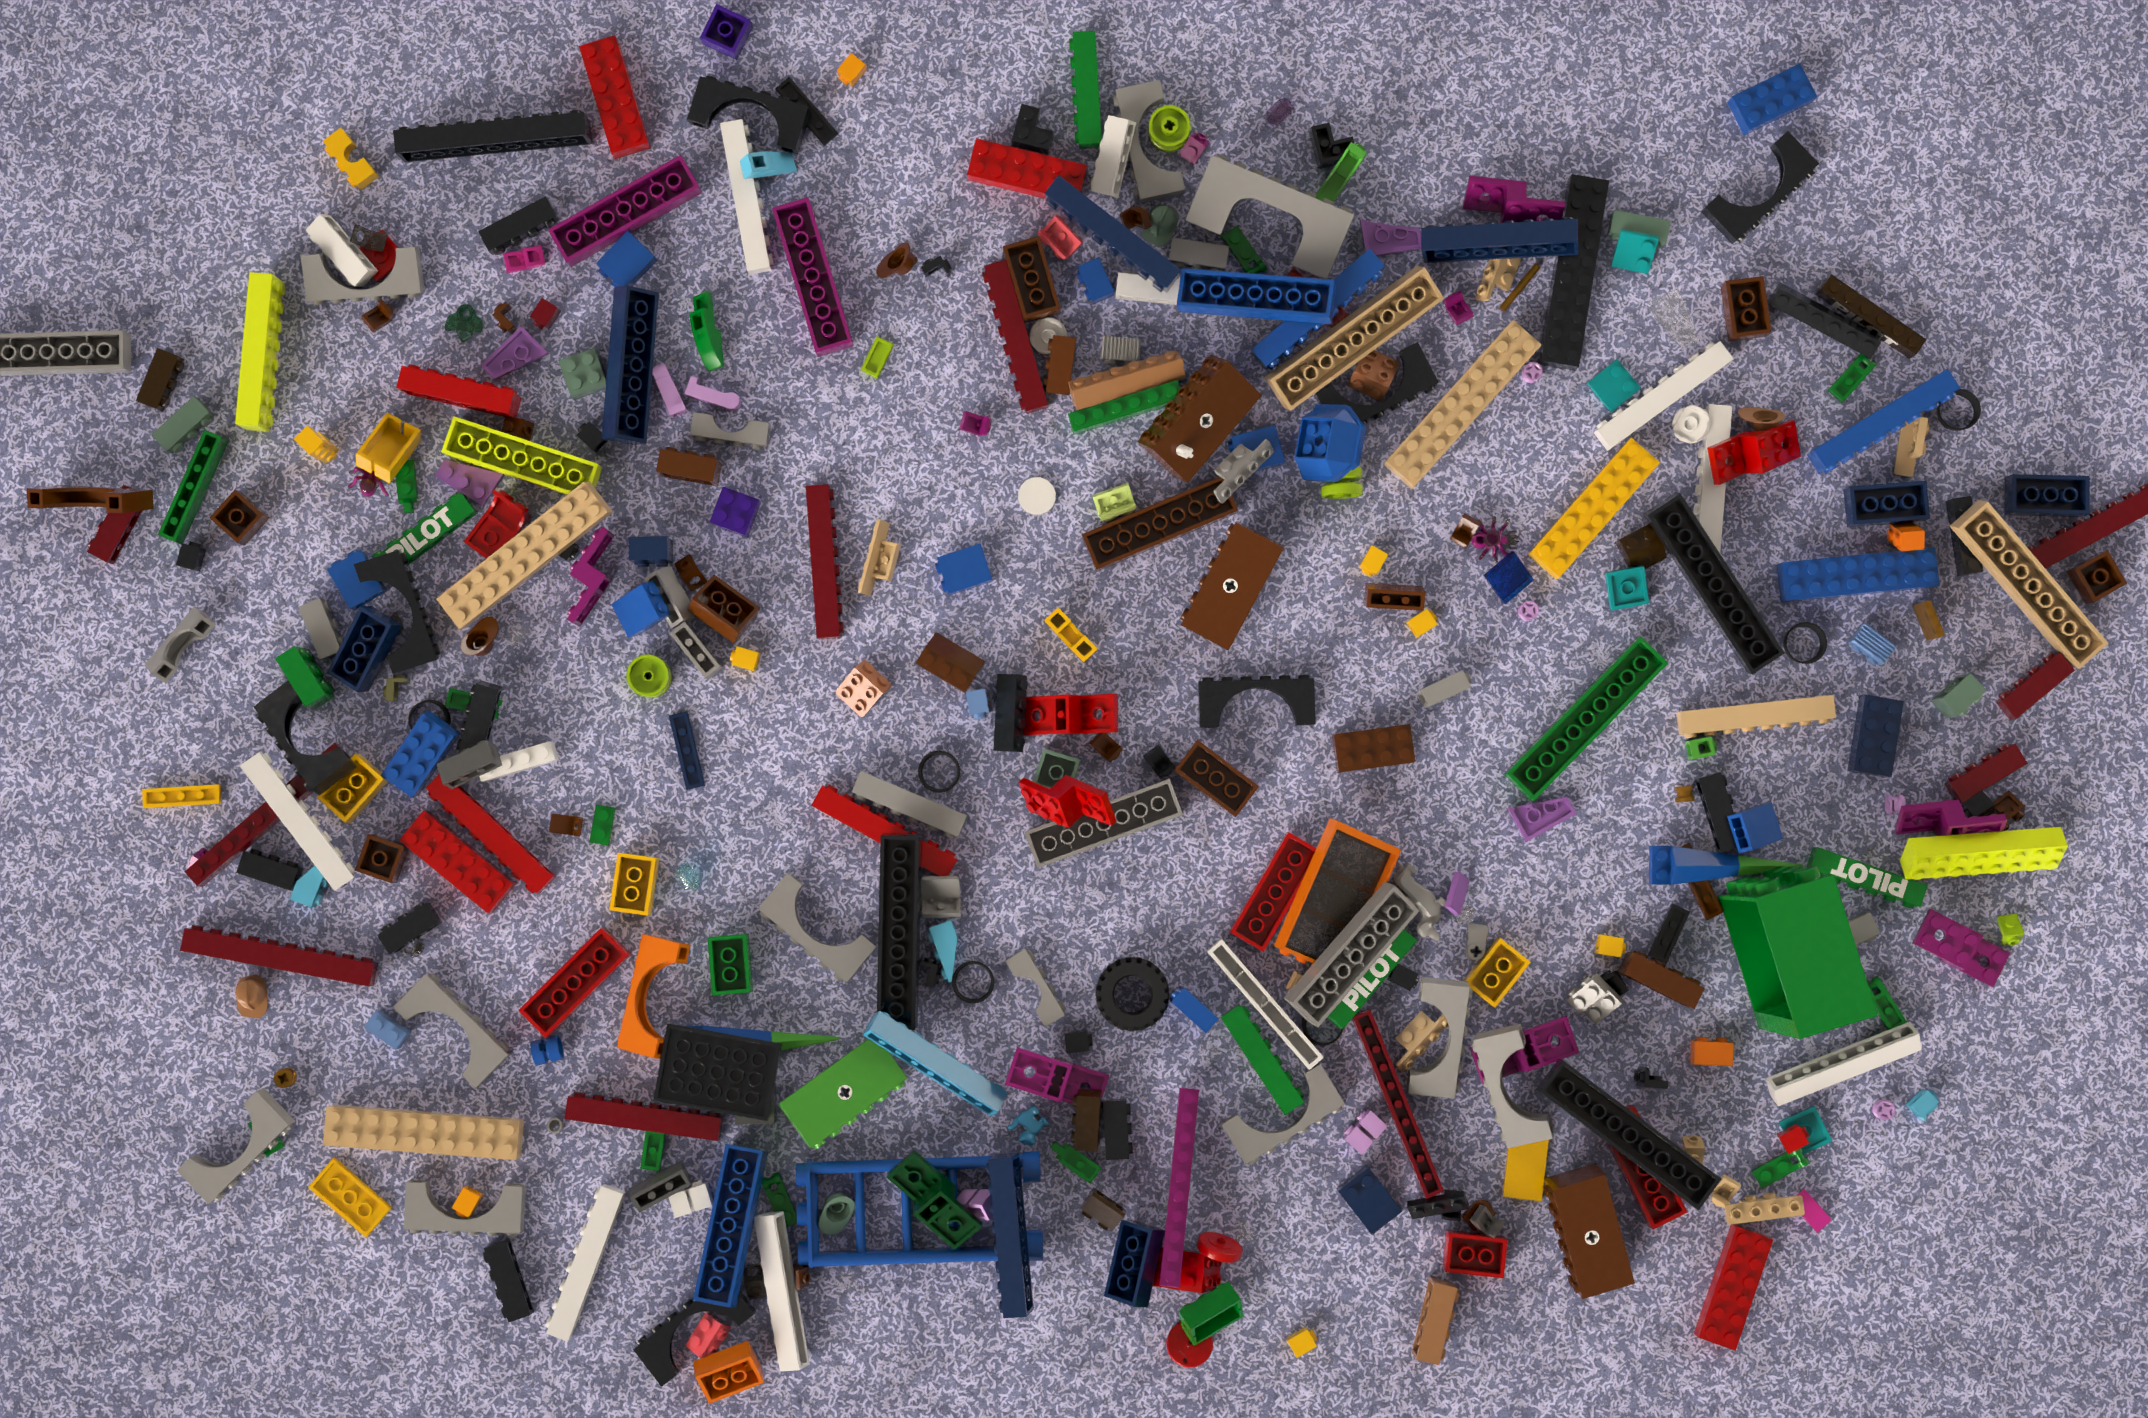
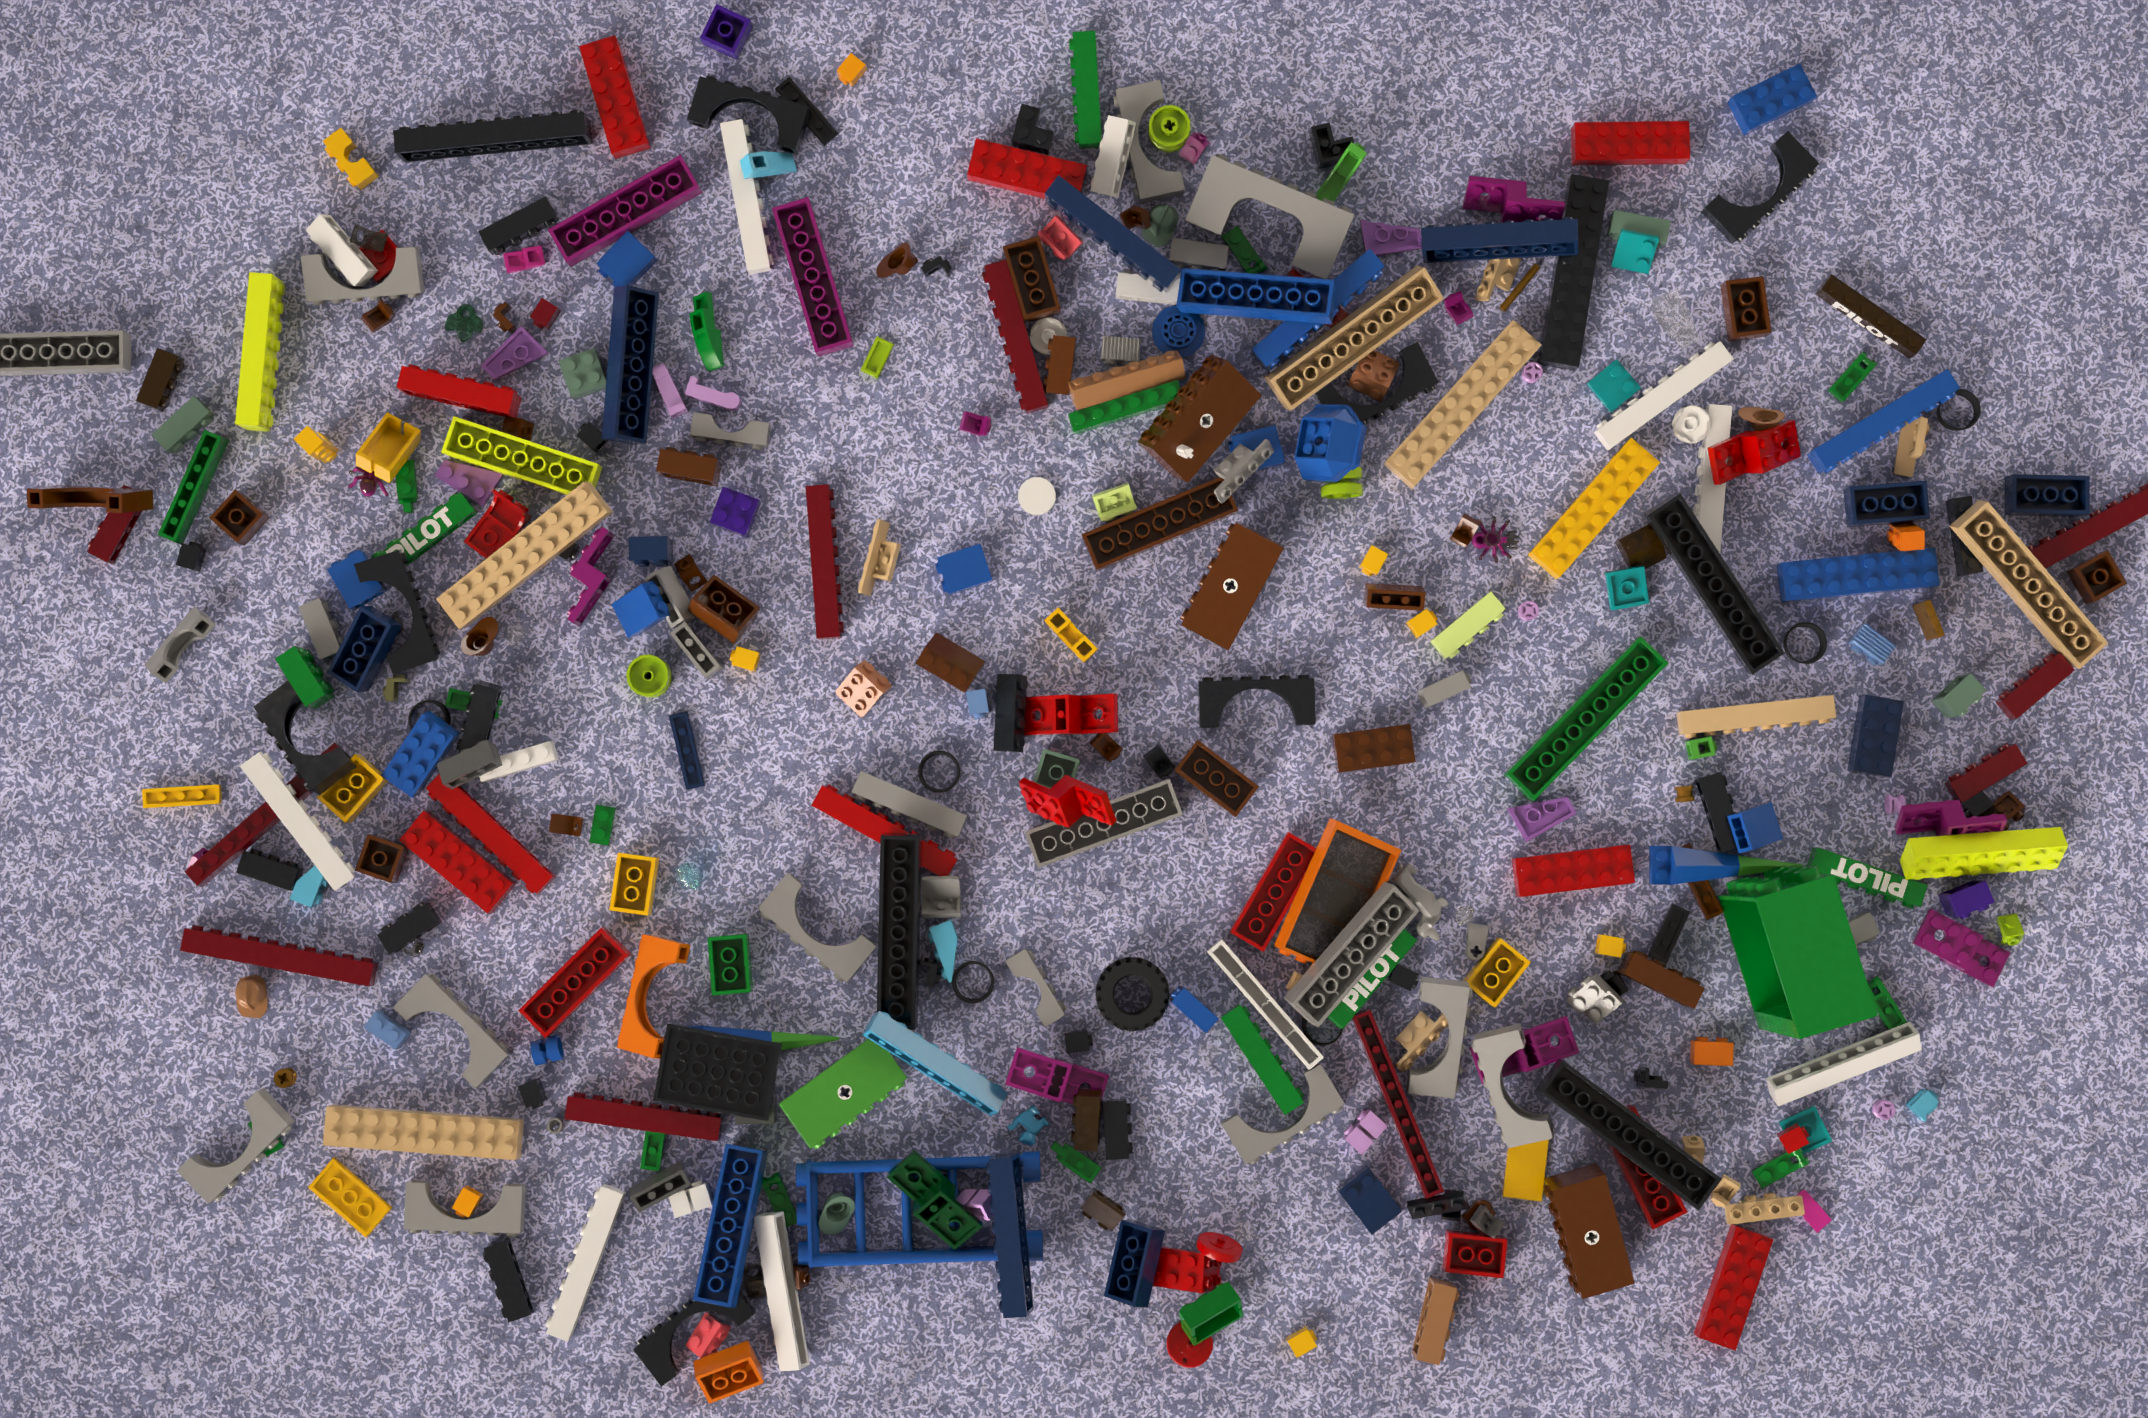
(533, 1093): none -> black brick
(1095, 280): blue brick -> none
(1178, 331): none -> blue wheel
(1179, 1188): magenta brick -> none
(1279, 112): clear purple brick -> none
(1457, 893): medium lavender tile -> none
(1467, 625): none -> yellowish green brick
(1508, 577): clear blue tile -> none
(1573, 870): none -> red brick
(1630, 143): none -> red brick
(1825, 320): black brick -> none
(1966, 898): none -> dark purple brick

